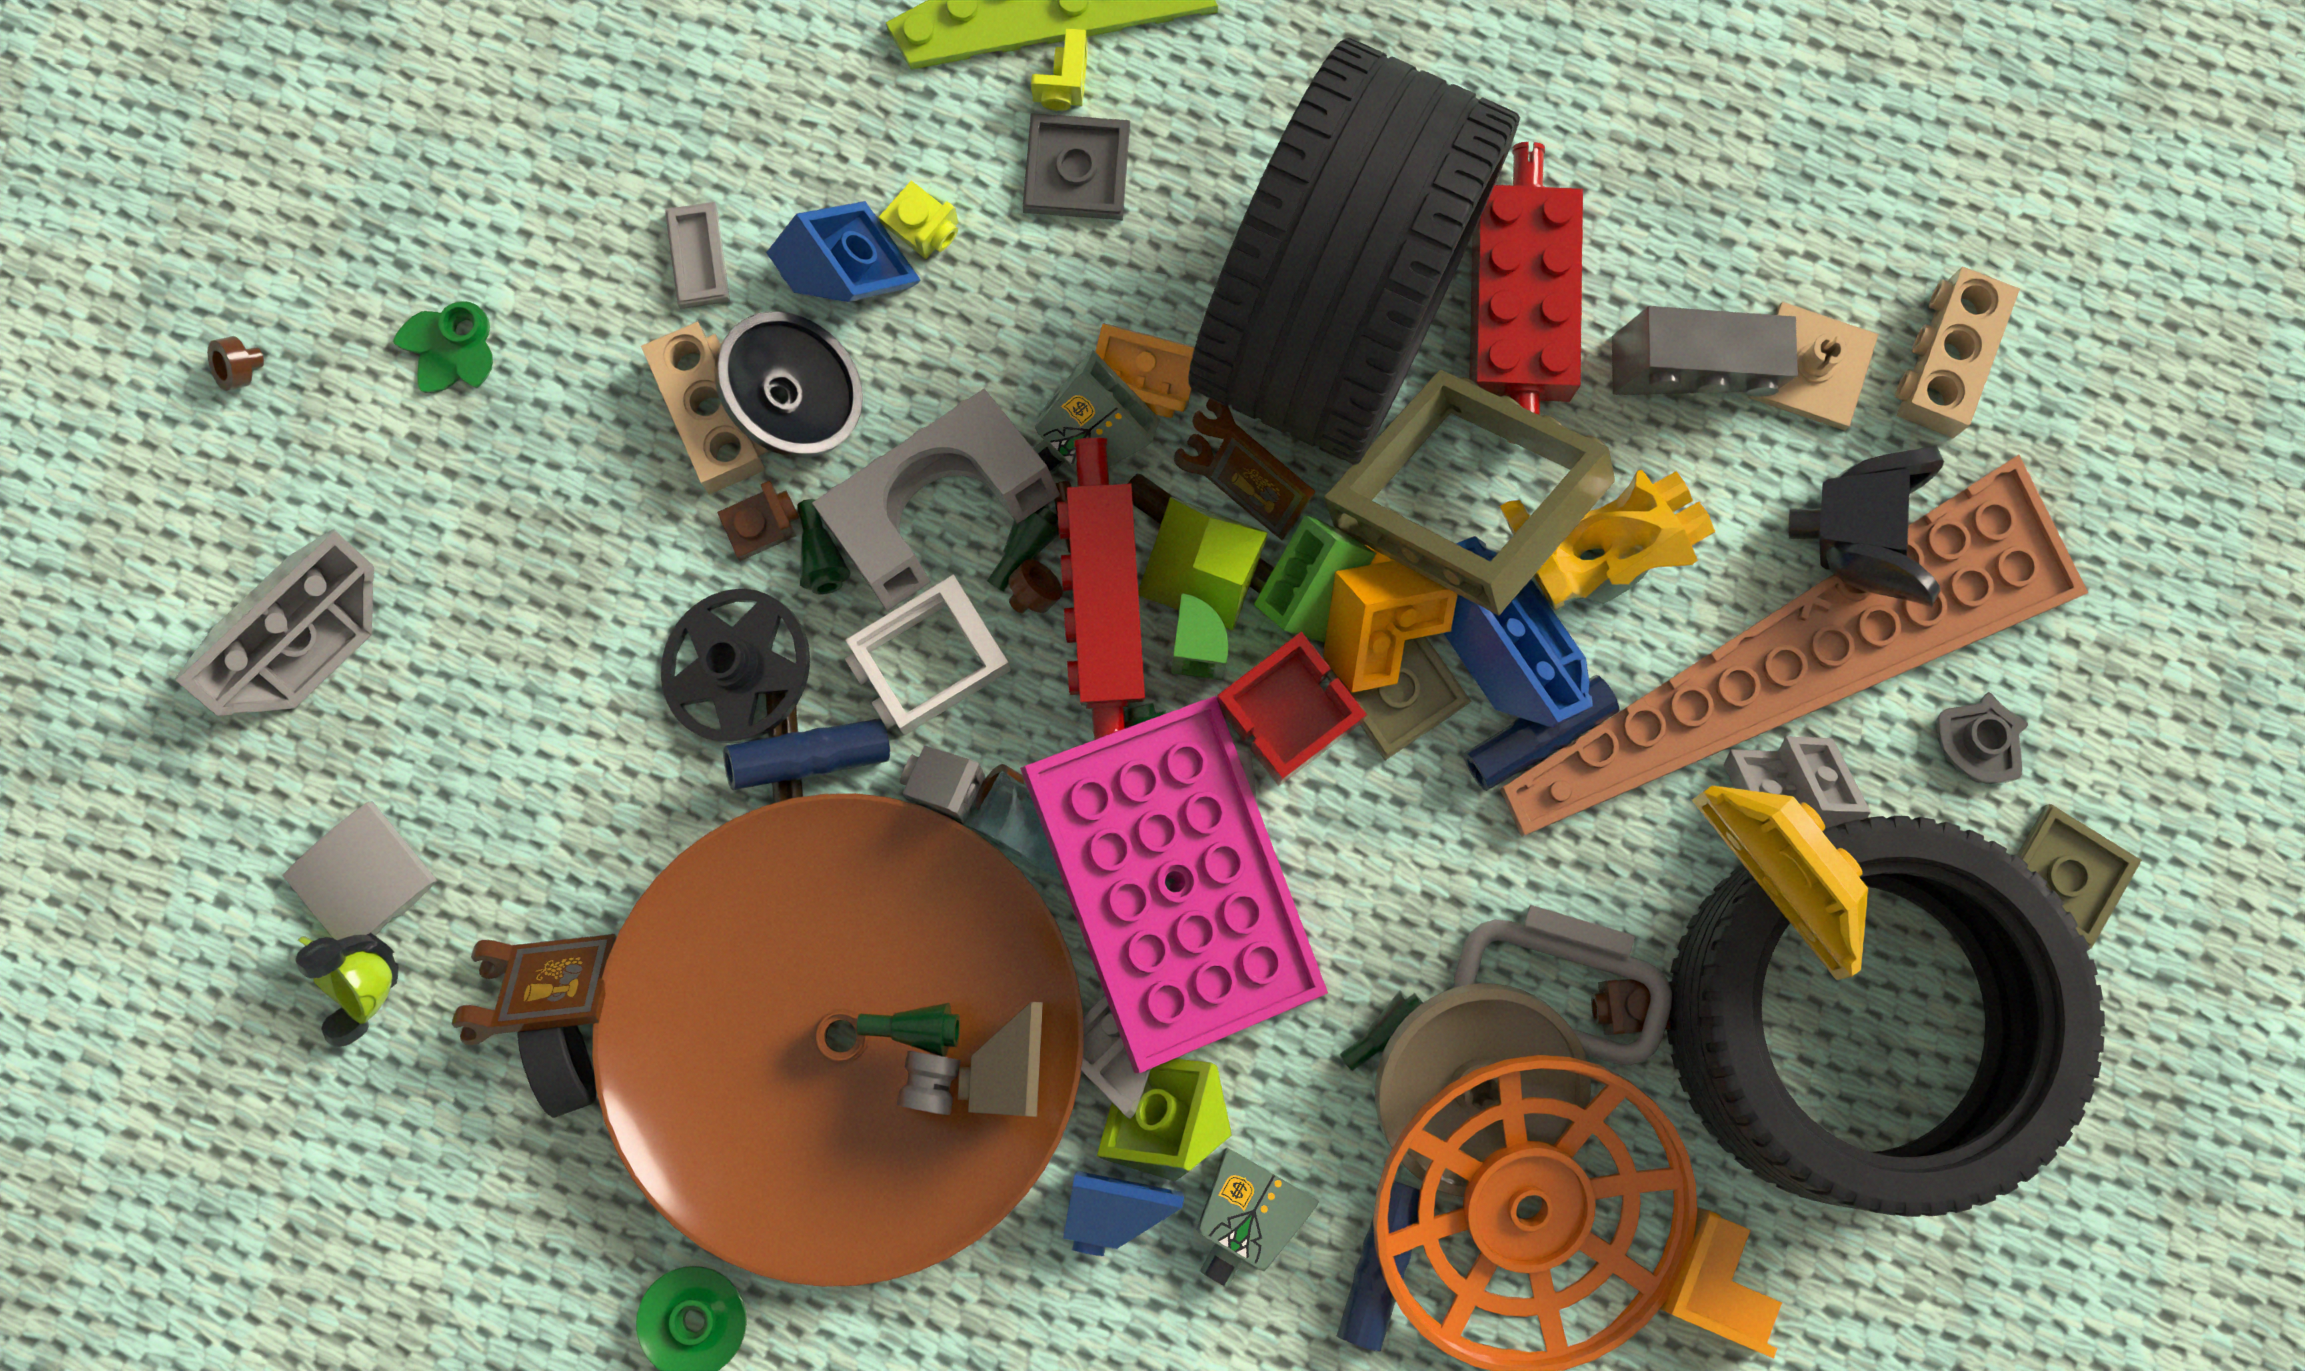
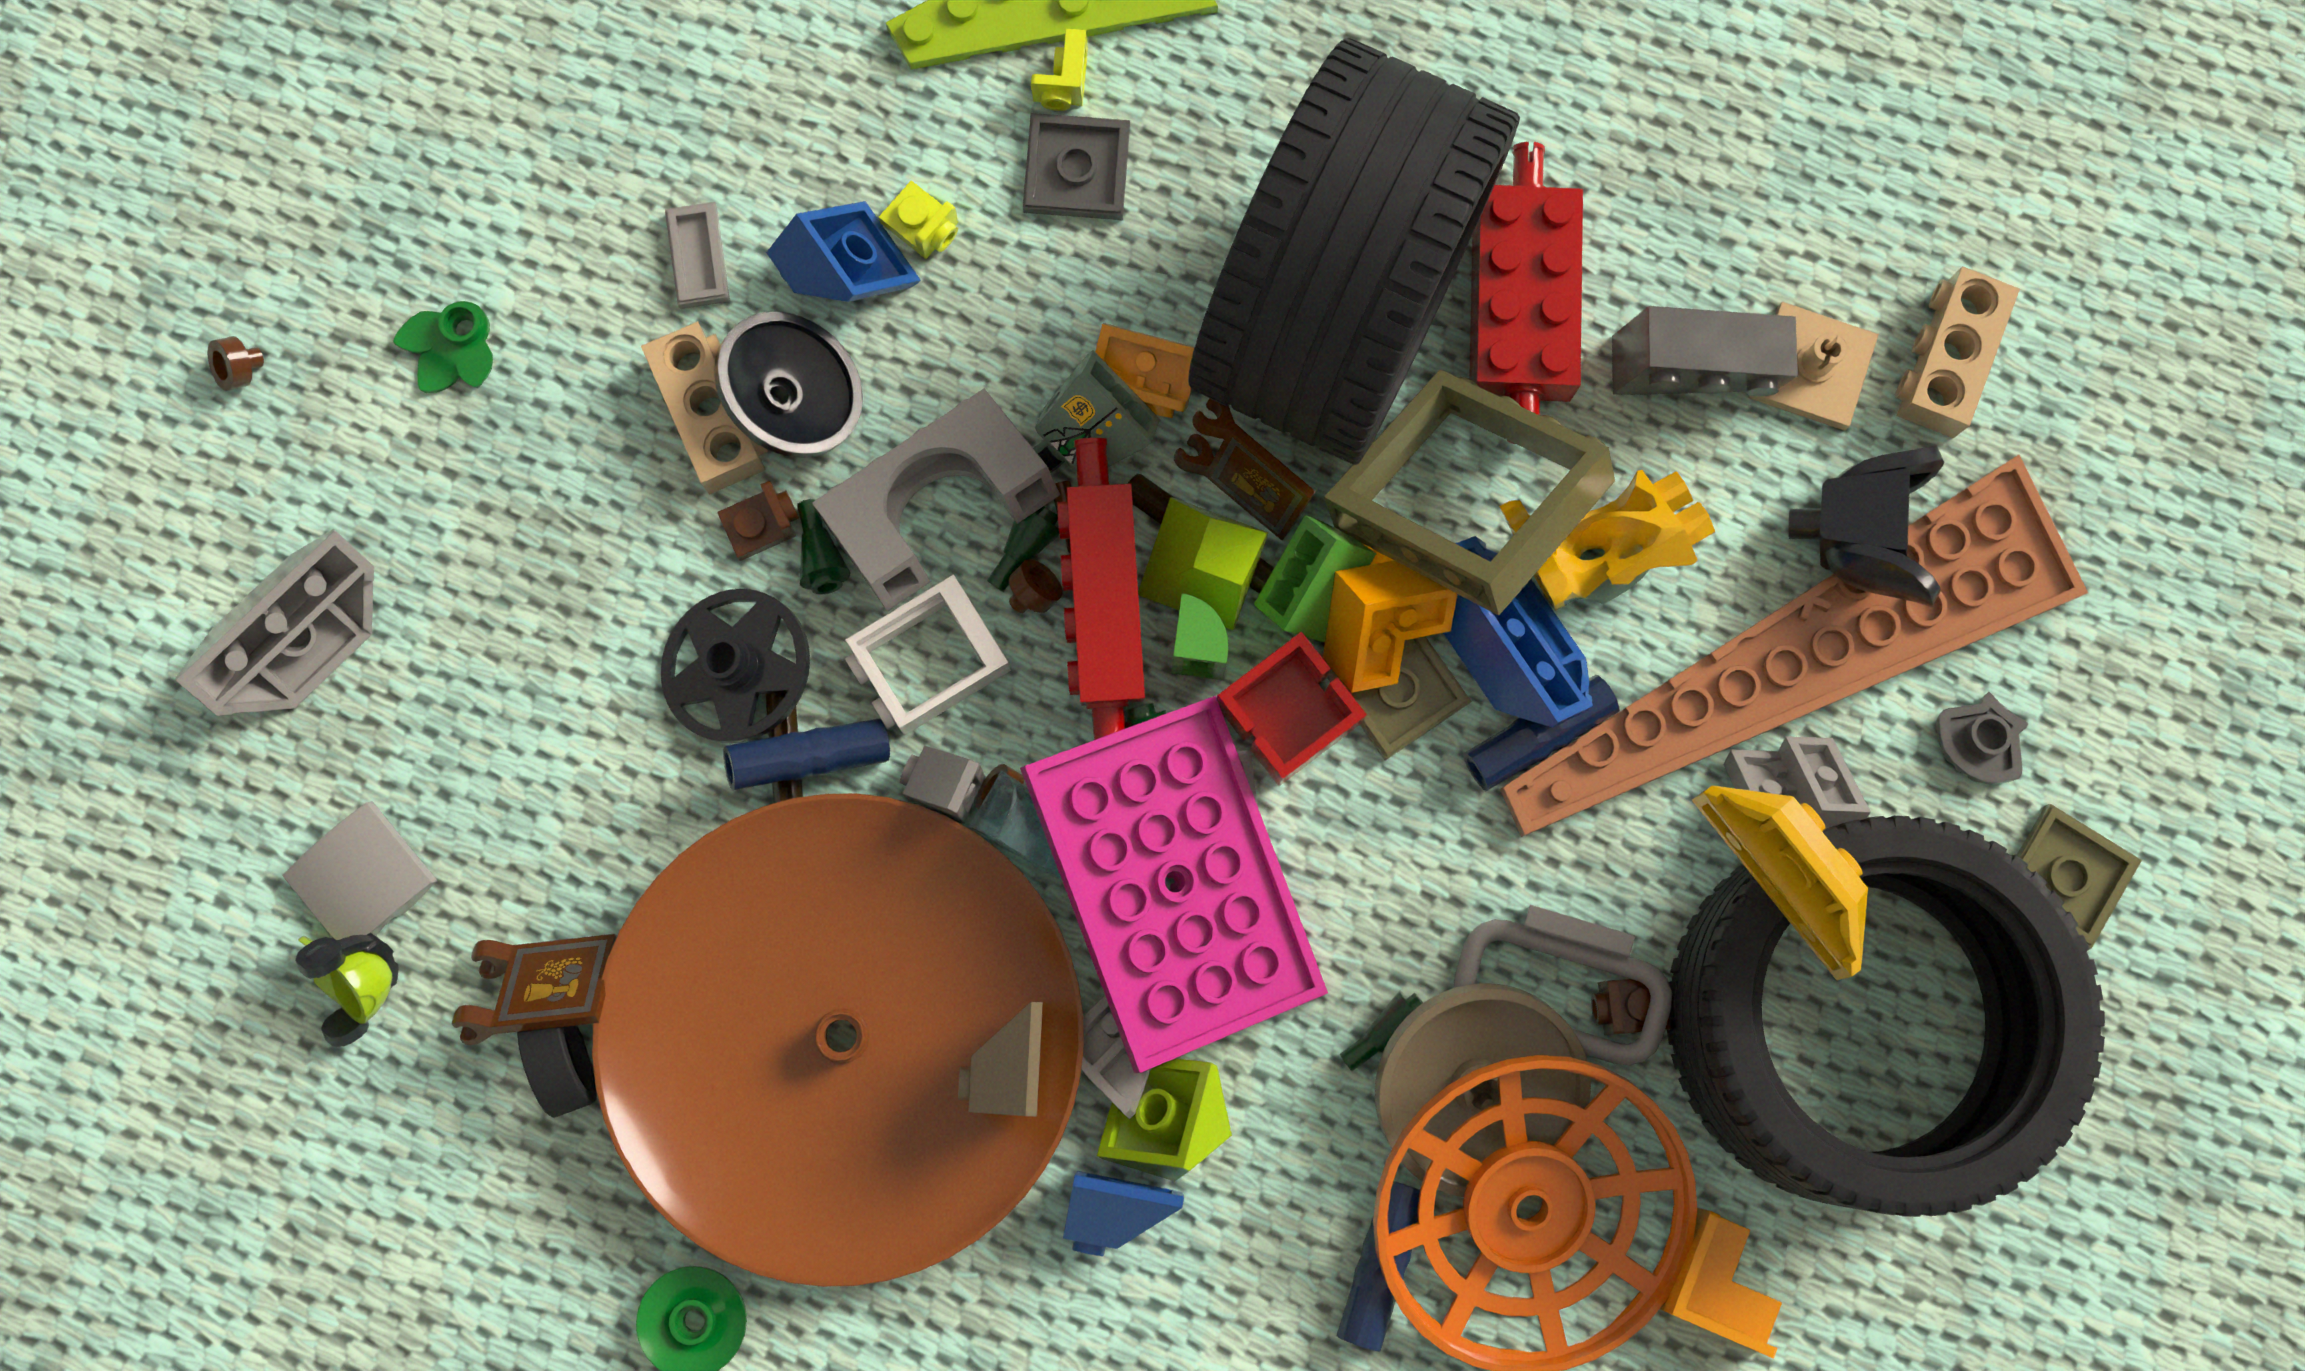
(923, 1028): dark green cone -> none
(928, 1082): flat silver wheel -> none
(1249, 1217): sand green torso -> none

